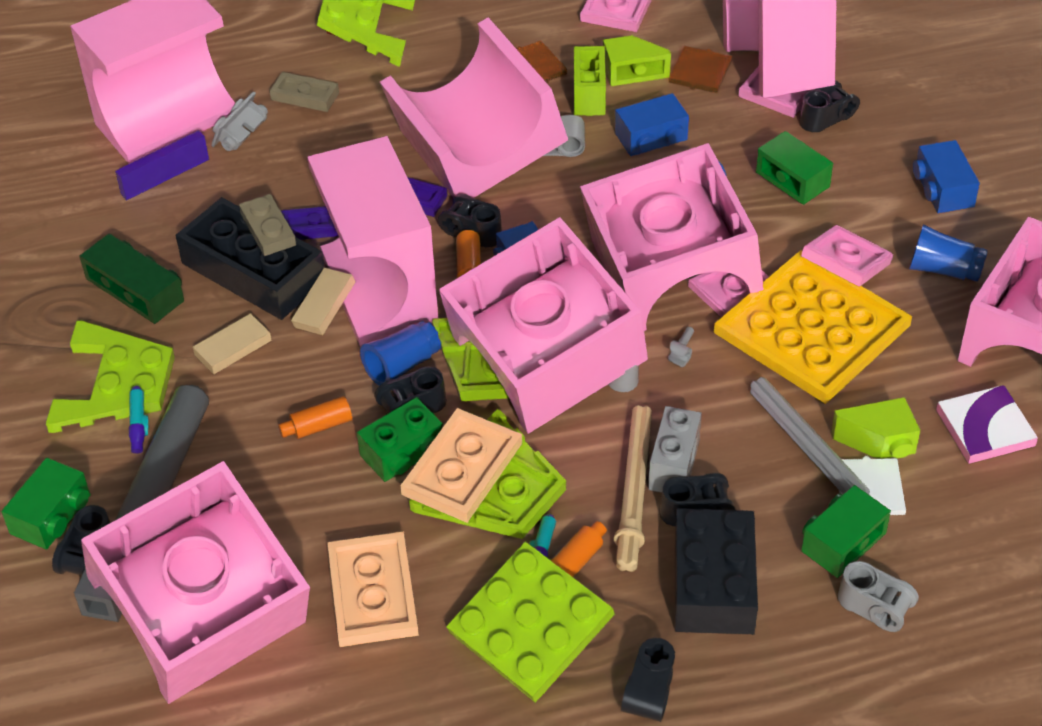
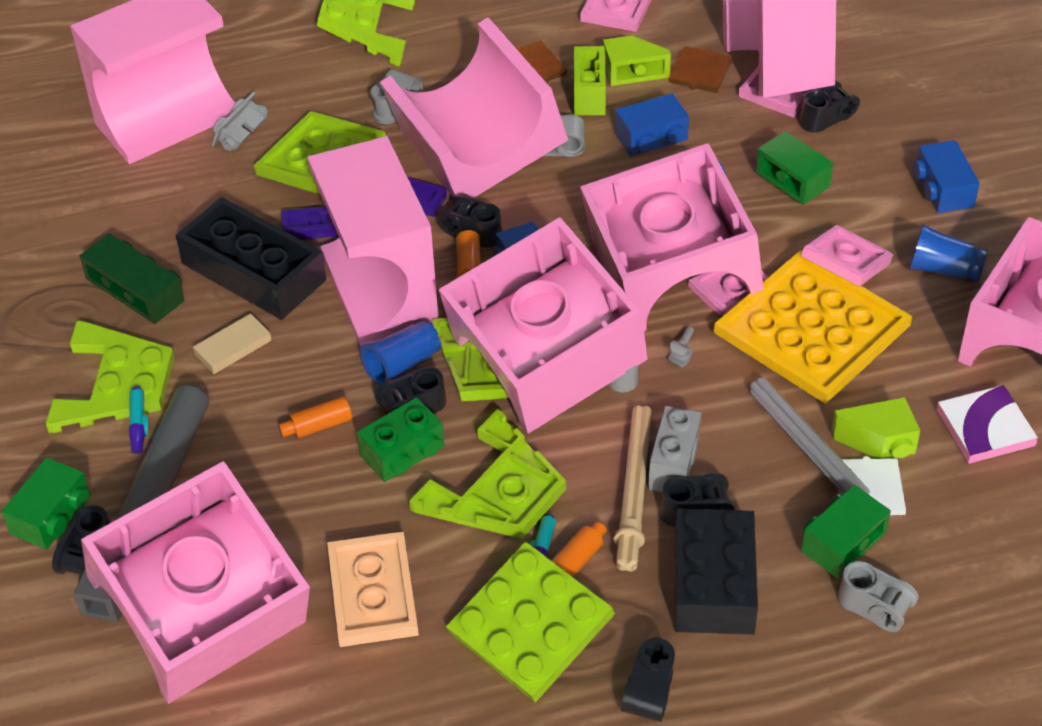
(162, 165): dark purple tile -> none
(267, 224): dark tan plate -> none
(304, 91): dark tan plate -> none
(310, 136): none -> lime plate
(323, 301): tan tile -> none
(383, 113): none -> light grey piece
(461, 465): light nougat plate -> none

